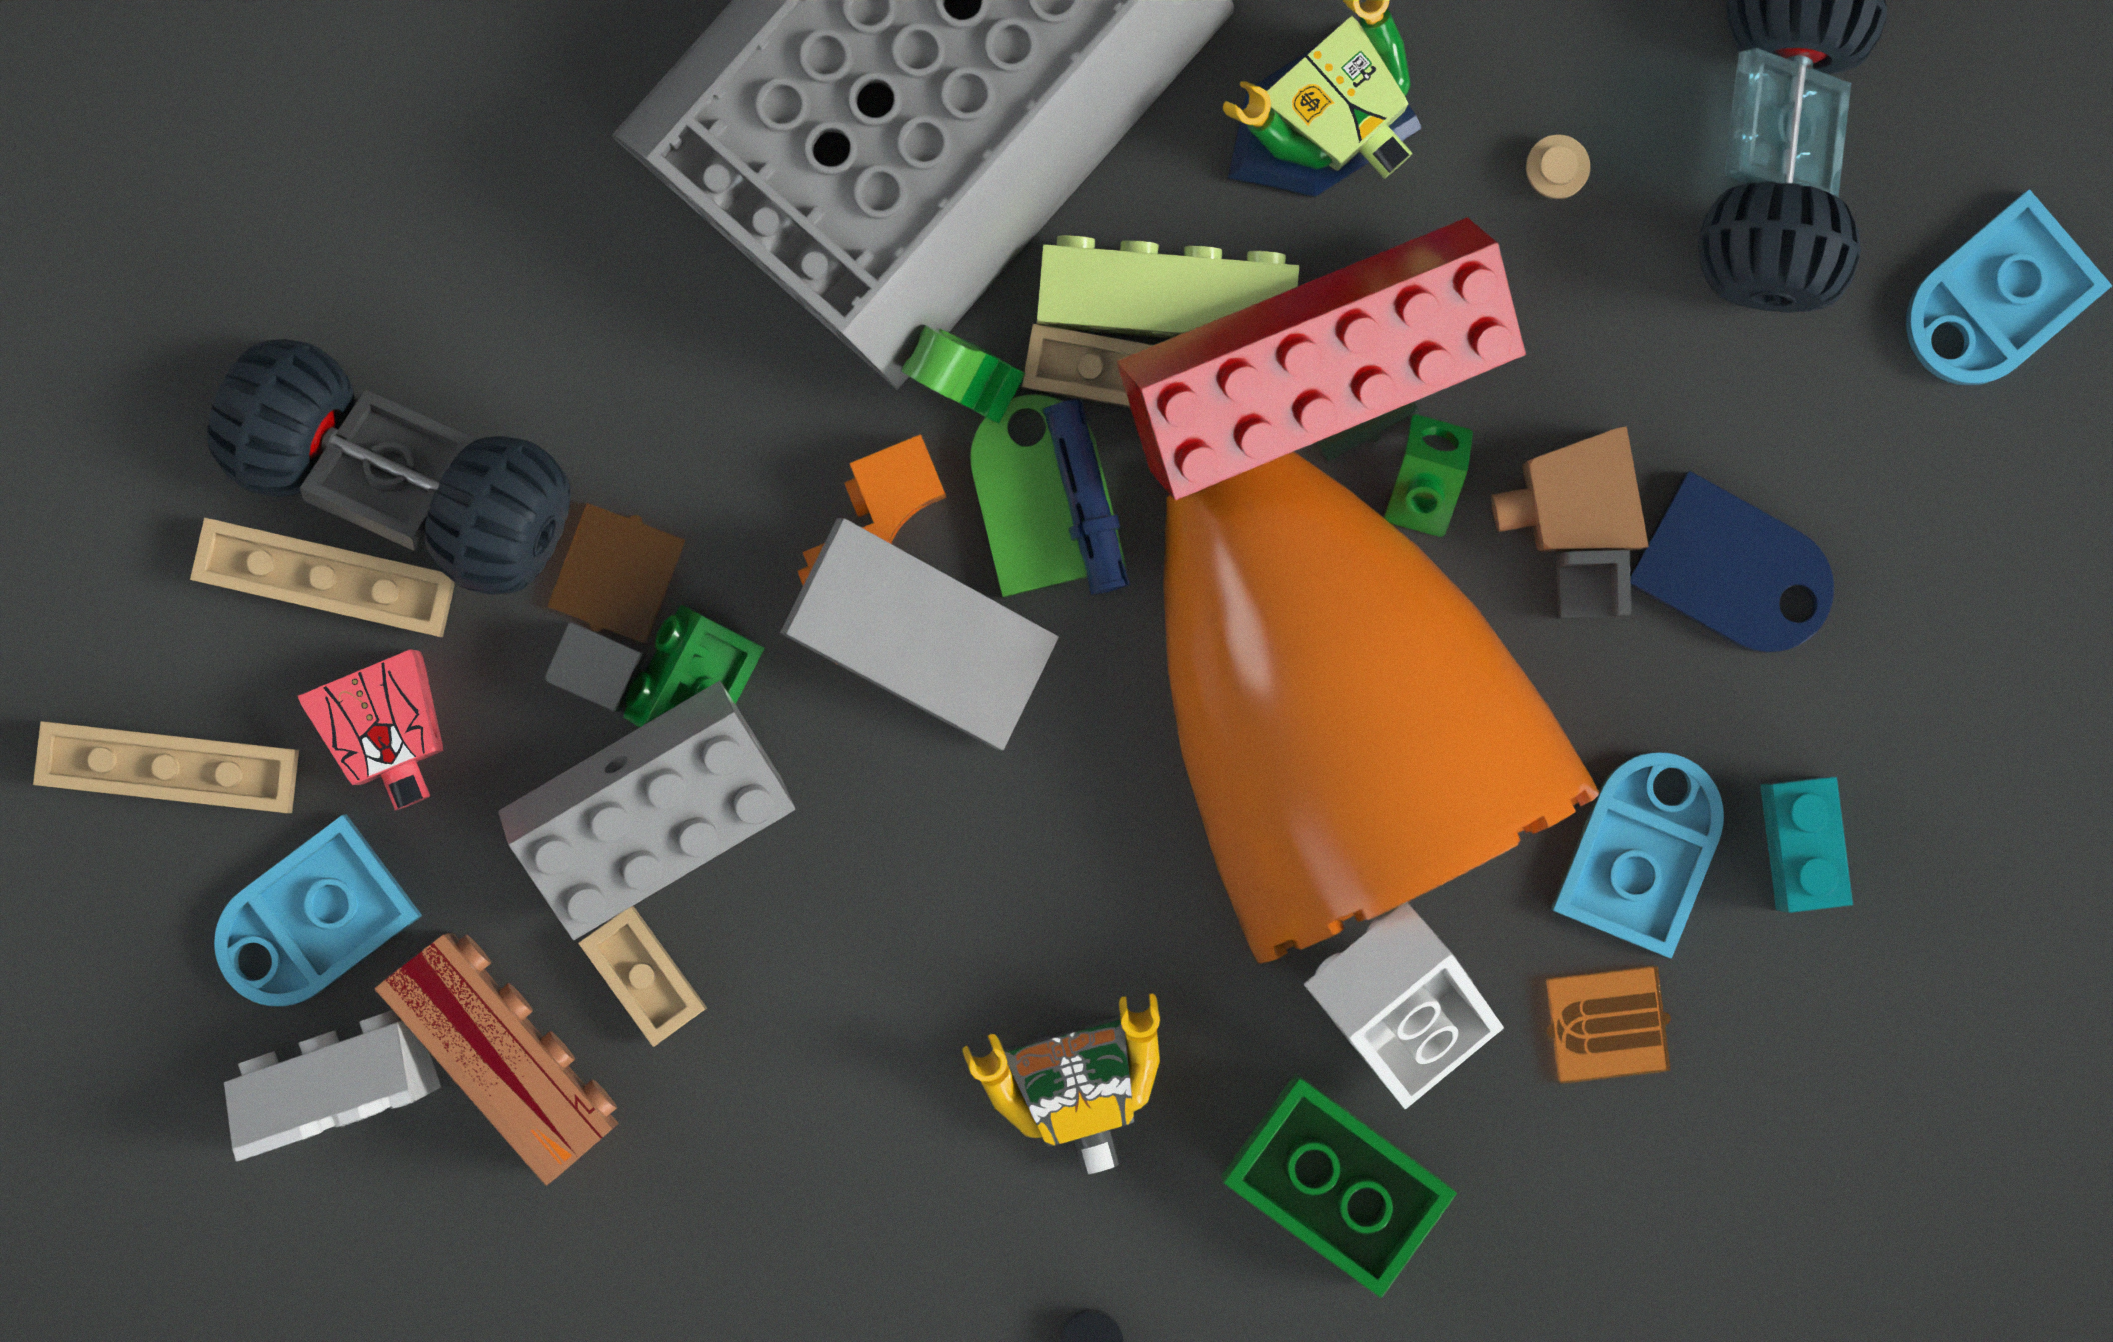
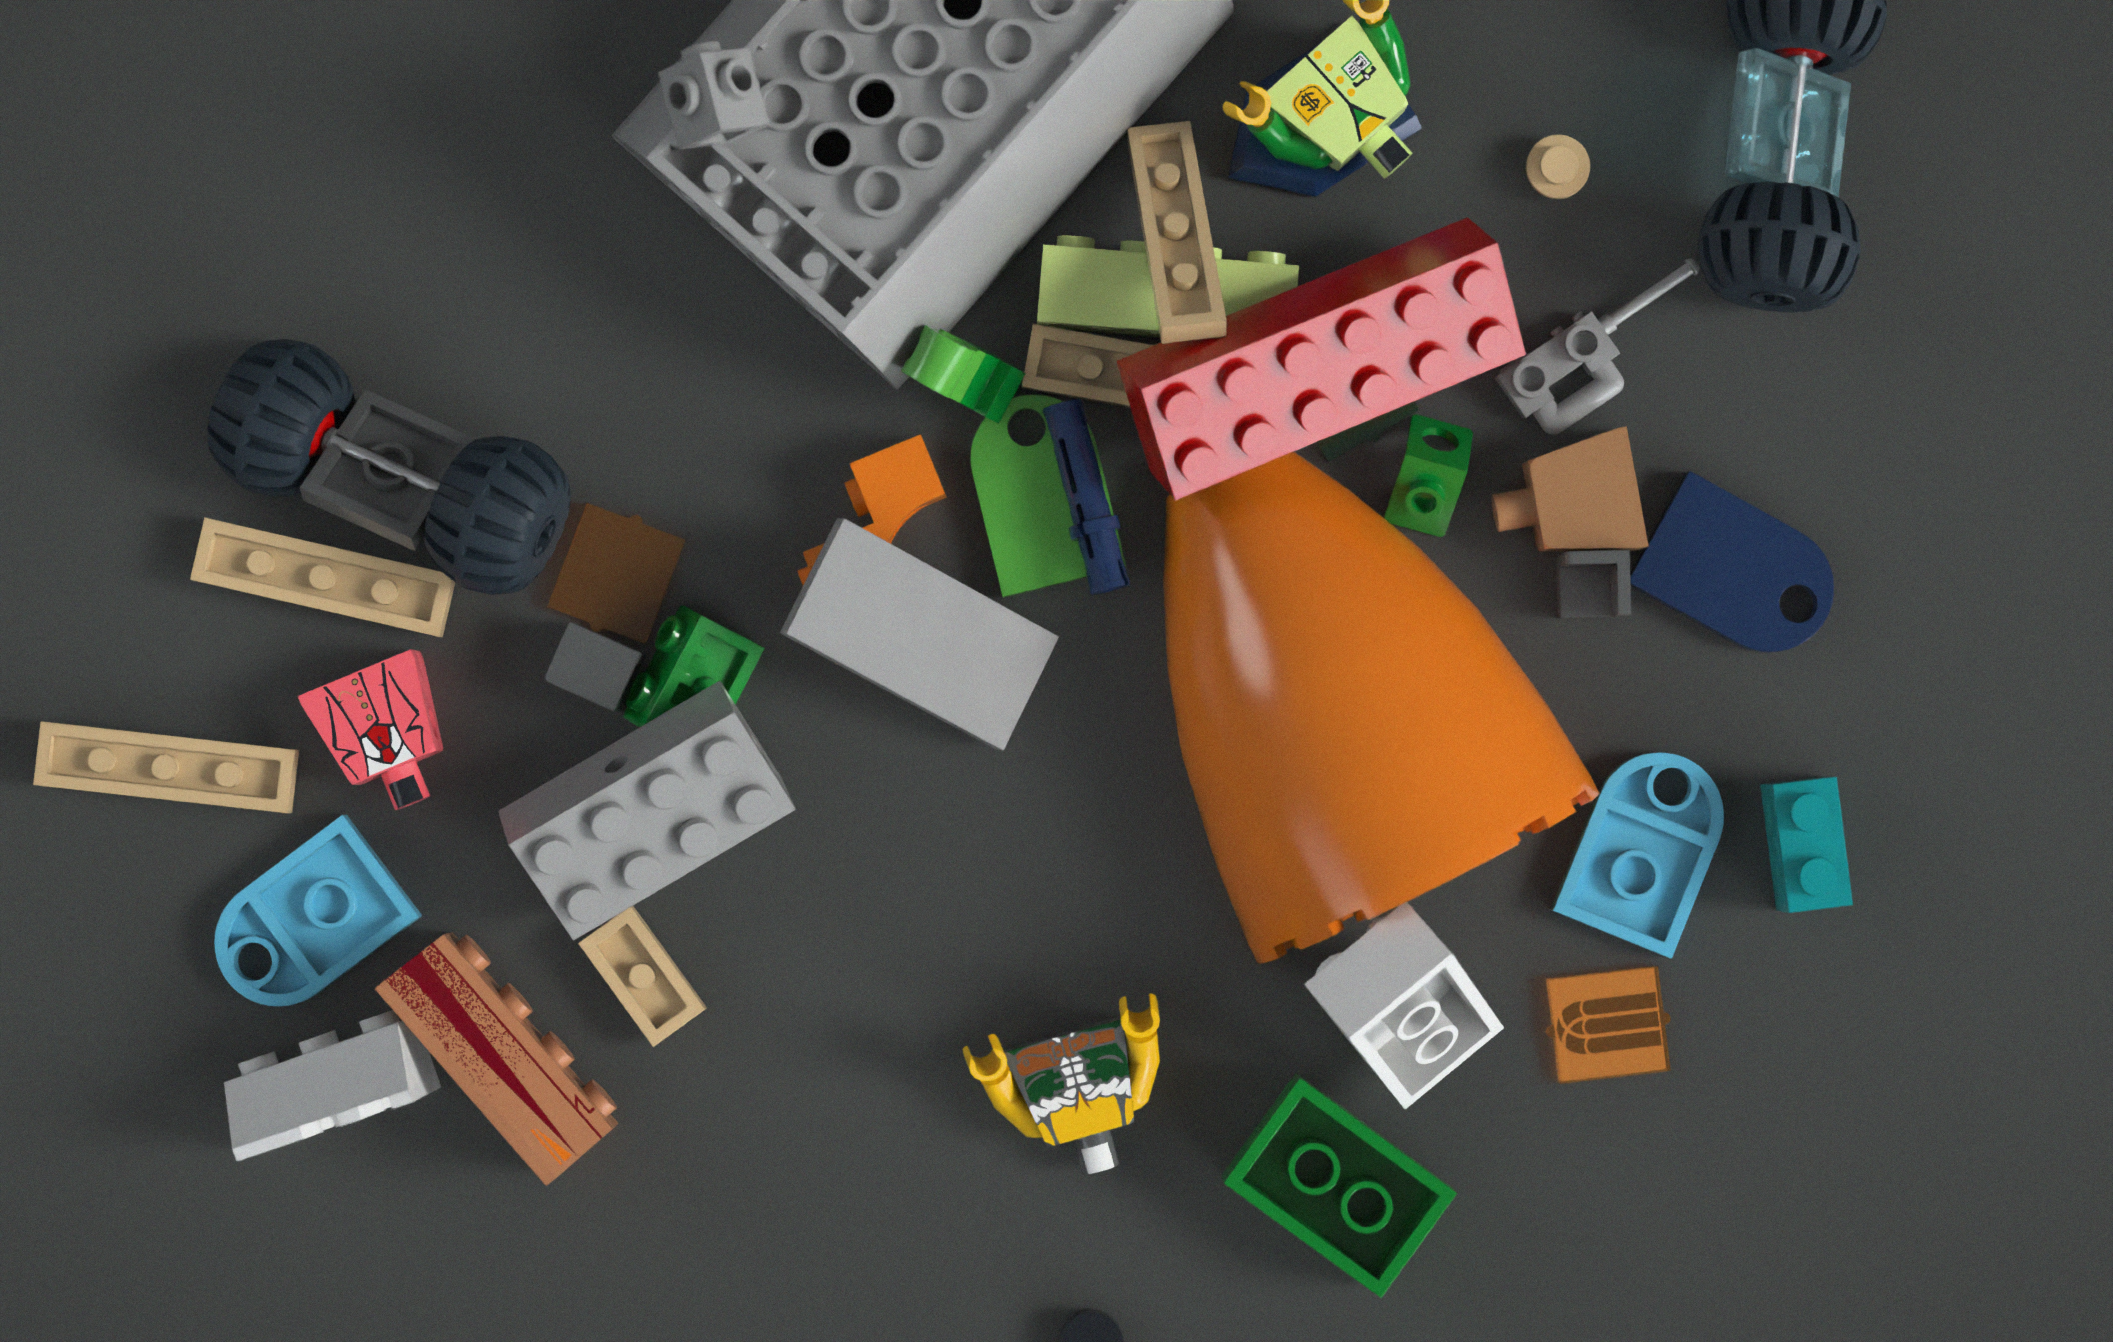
(713, 96): none -> light grey brick
(1176, 232): none -> tan plate
(1585, 344): none -> light grey piece
(2003, 293): medium azure tile -> none

